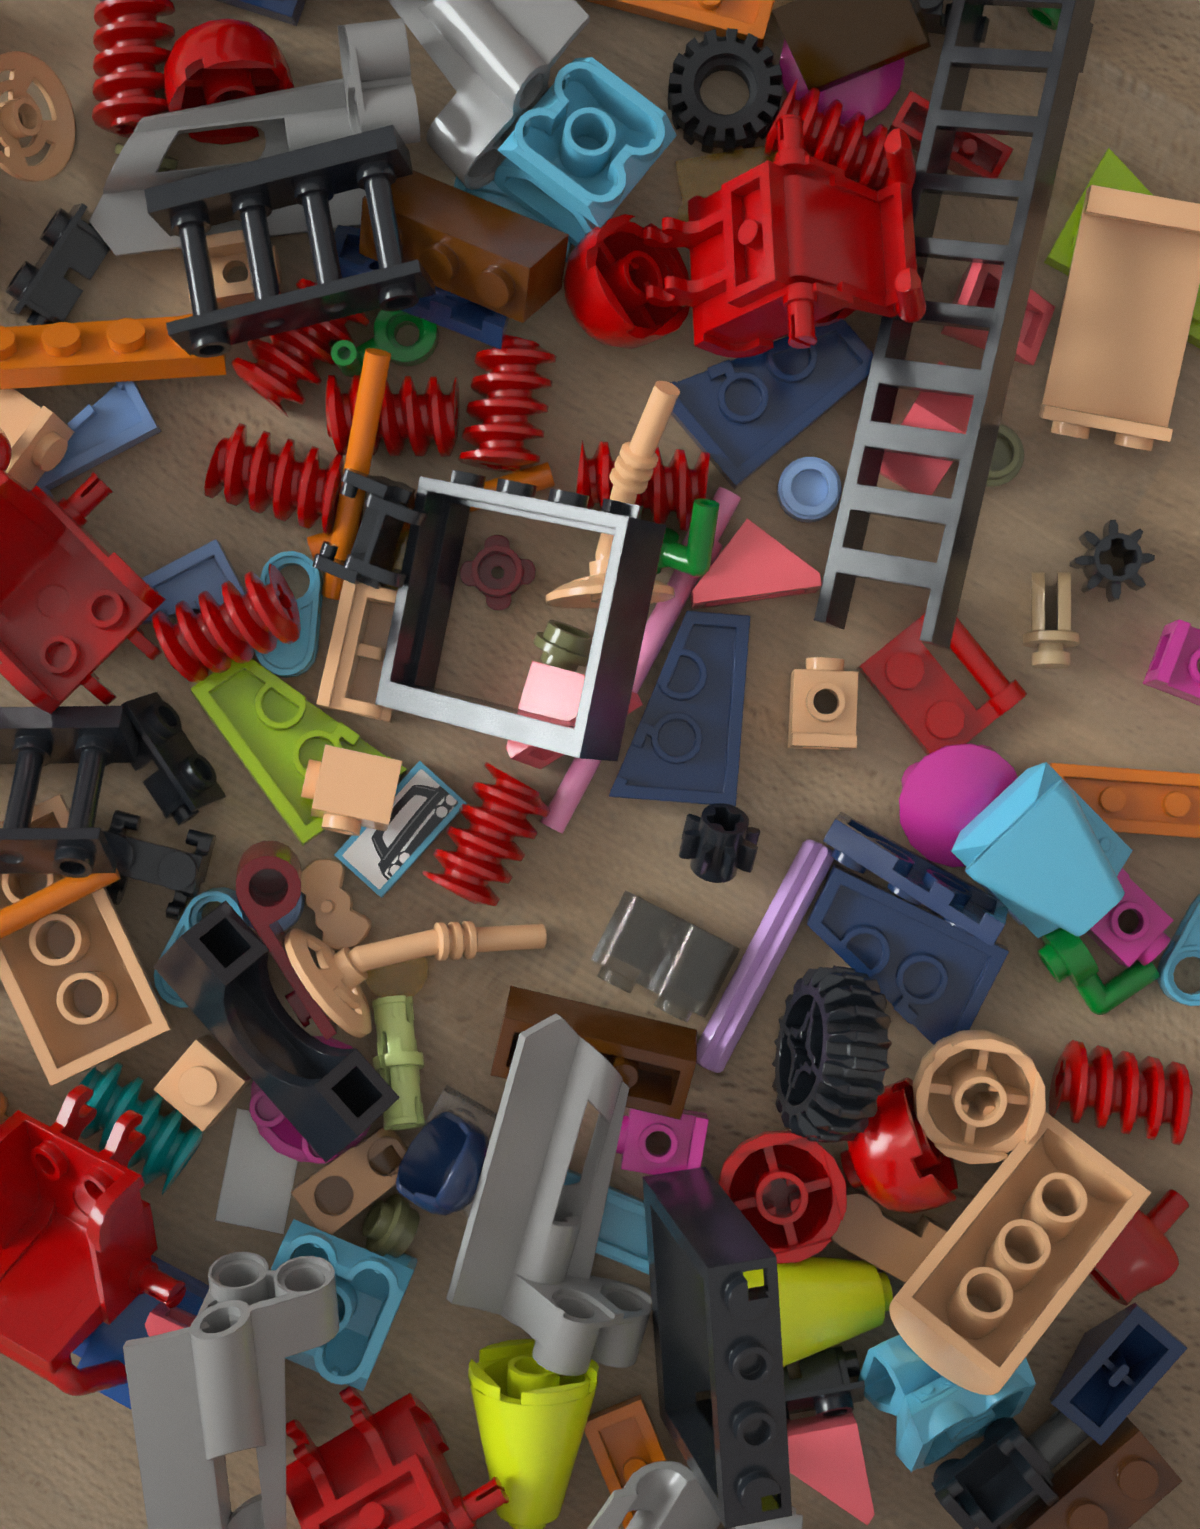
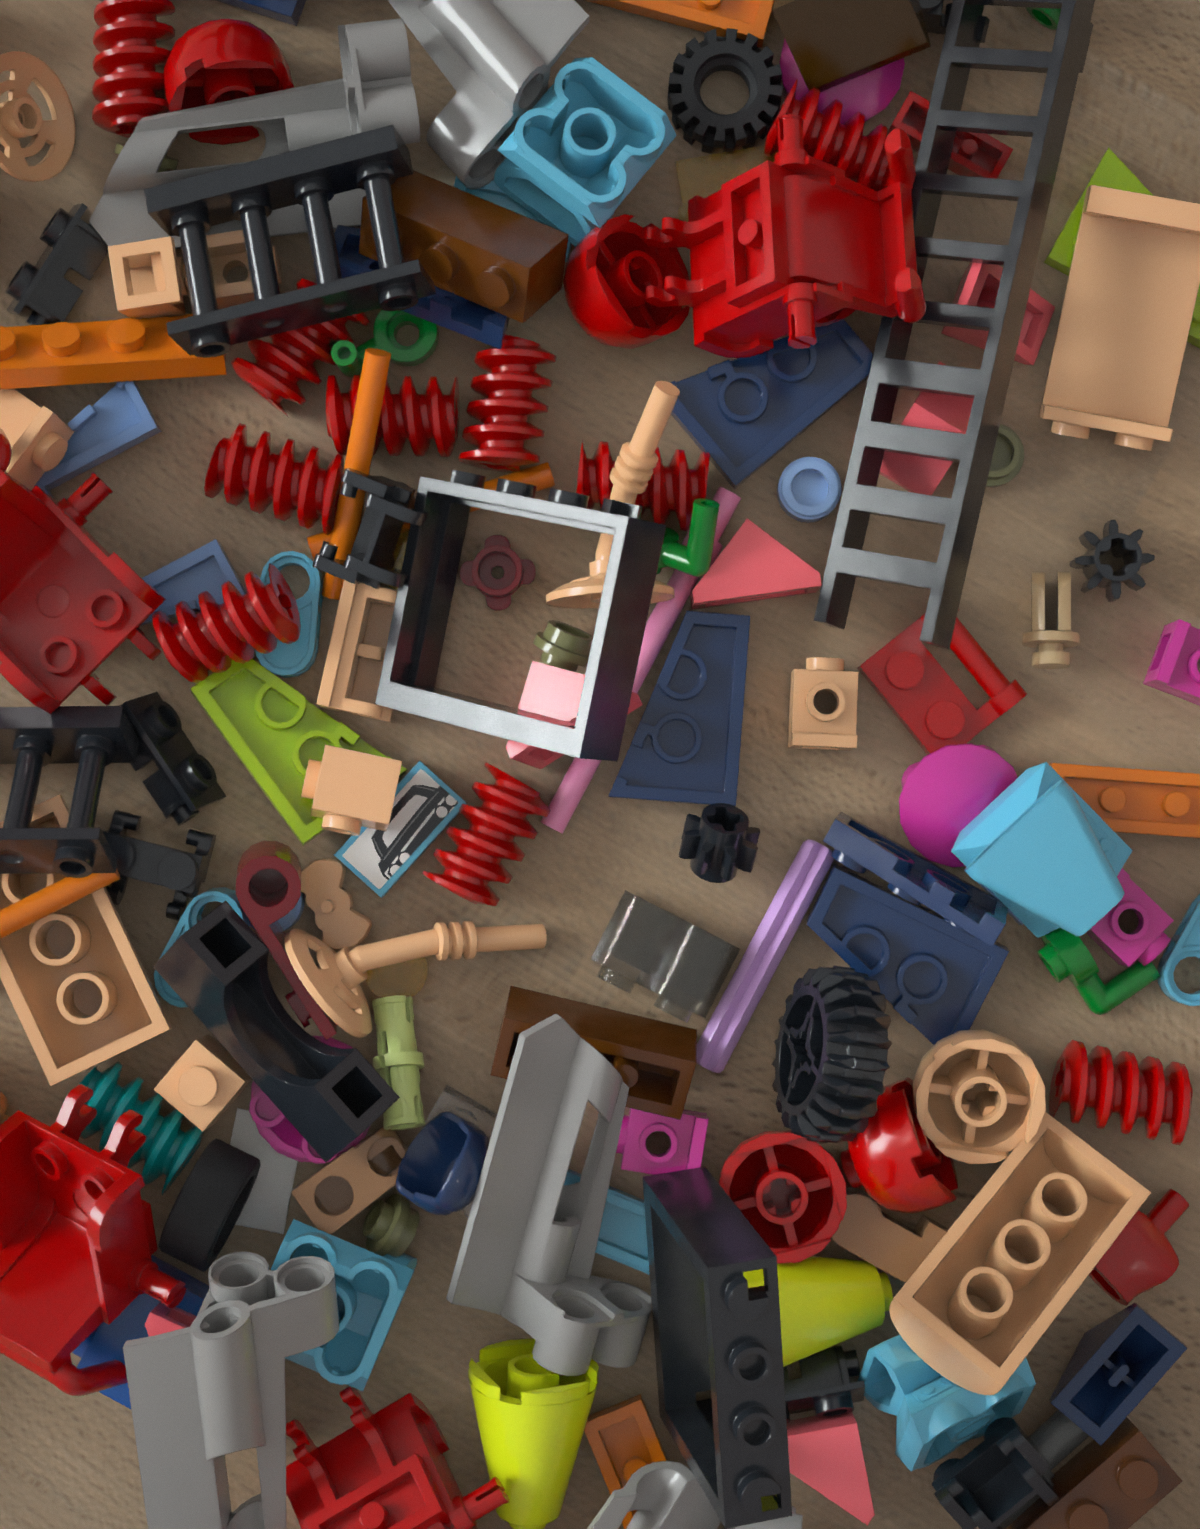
(148, 278): none -> light nougat brick
(209, 1204): none -> black tyre

